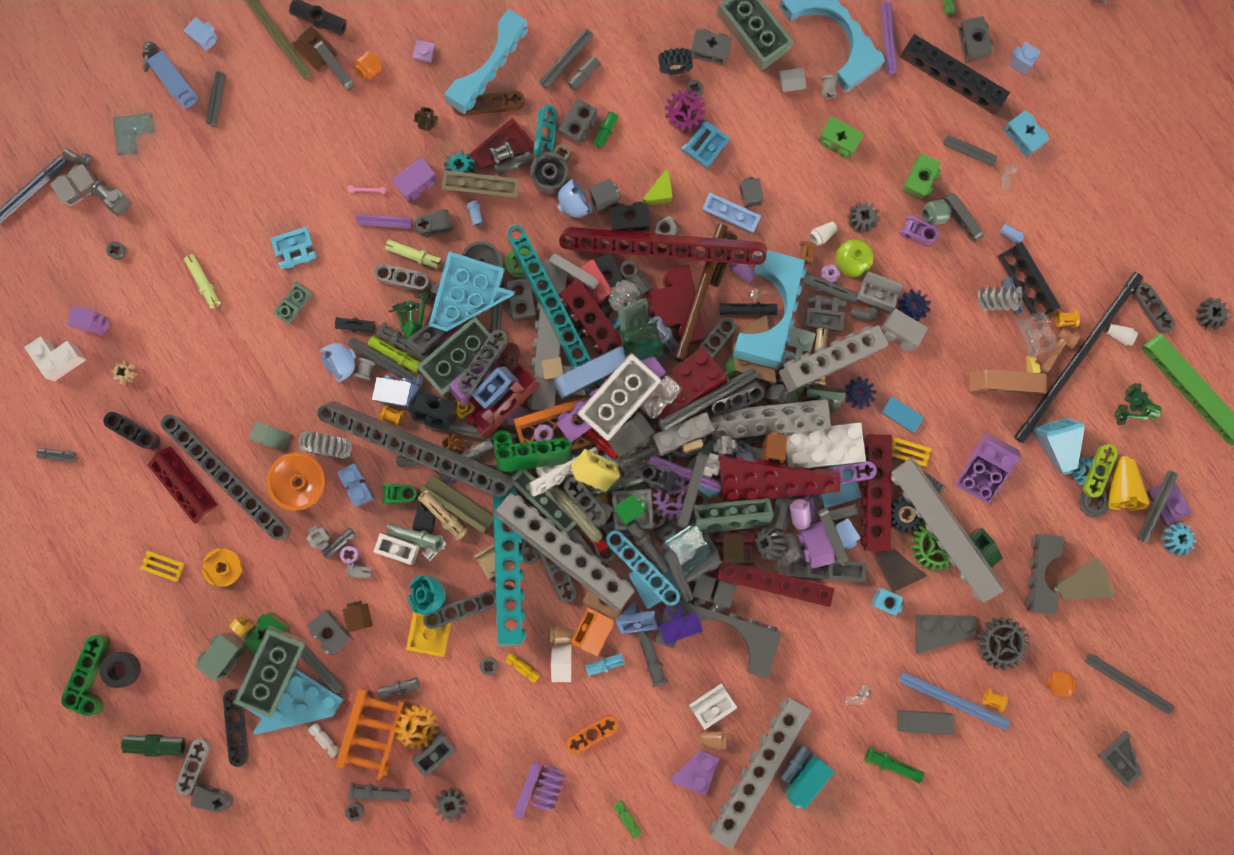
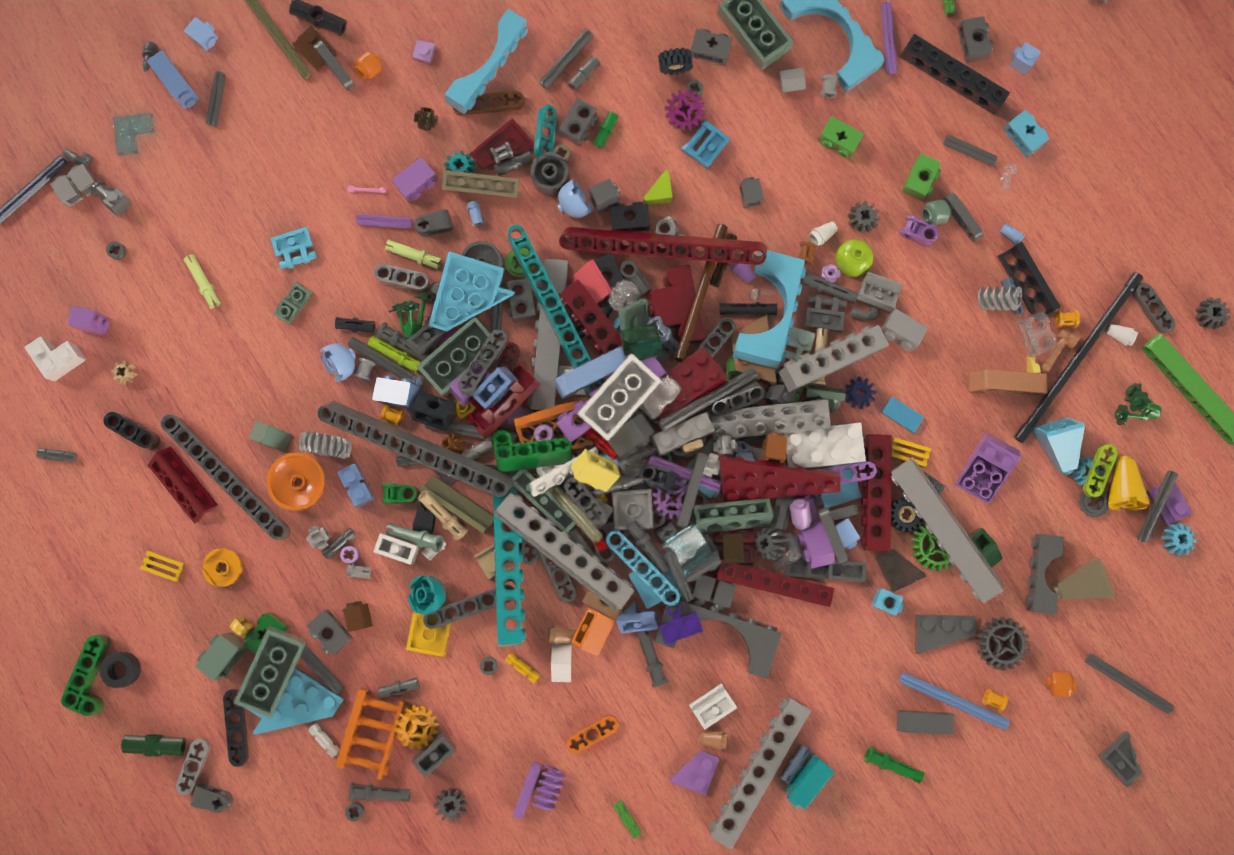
(552, 368): tan tile -> none
(574, 271): light grey beam -> none
(604, 664): medium azure axle -> none
(630, 509): green brick -> none
(731, 213): light blue plate -> none
(859, 699): clear arm -> none
(921, 304): clear blue gear -> none

